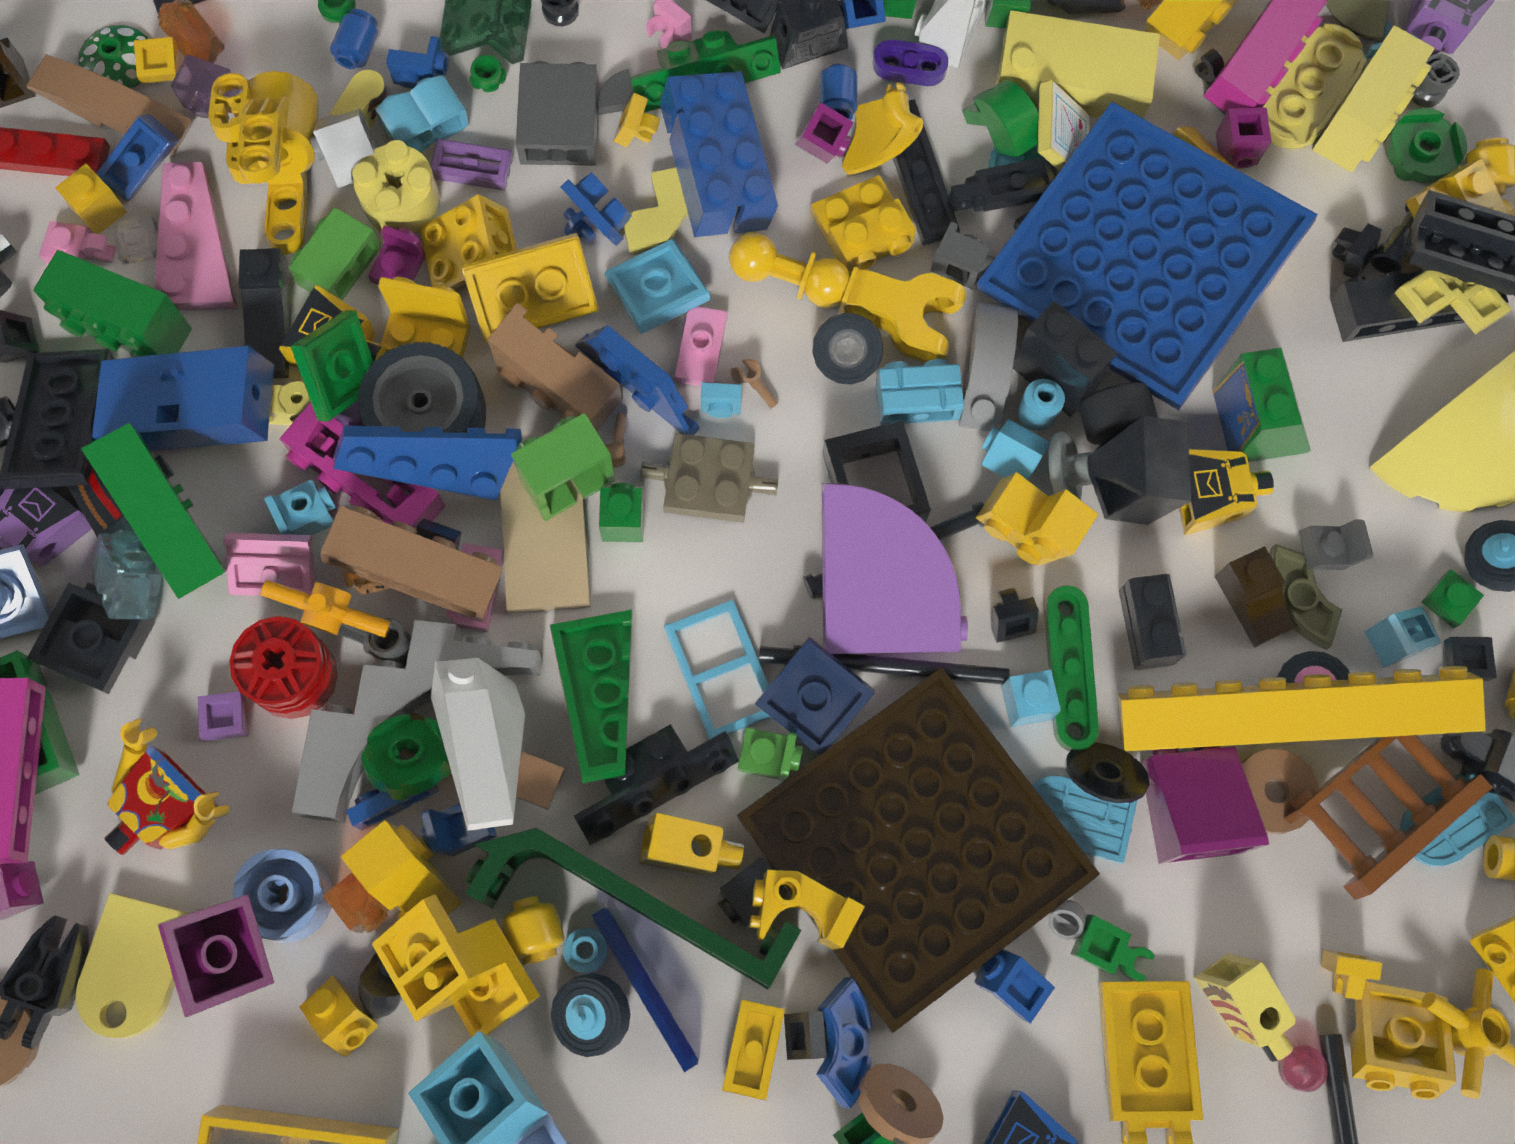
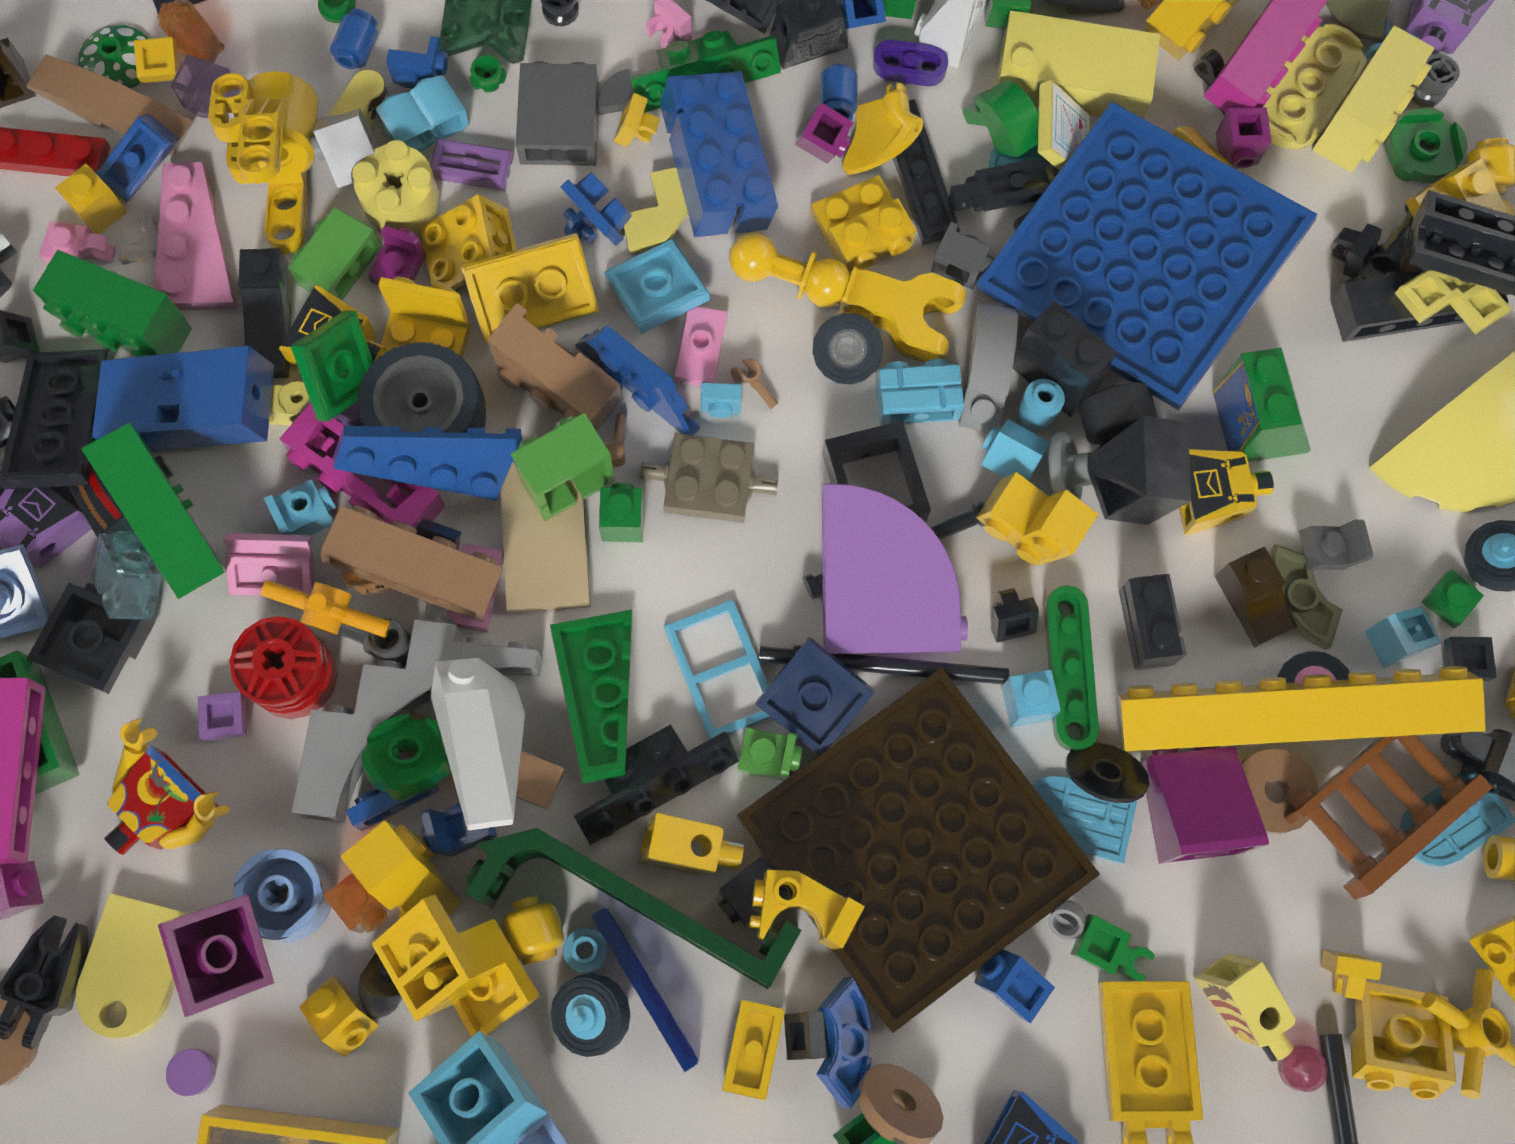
(190, 1072): none -> medium lavender tile

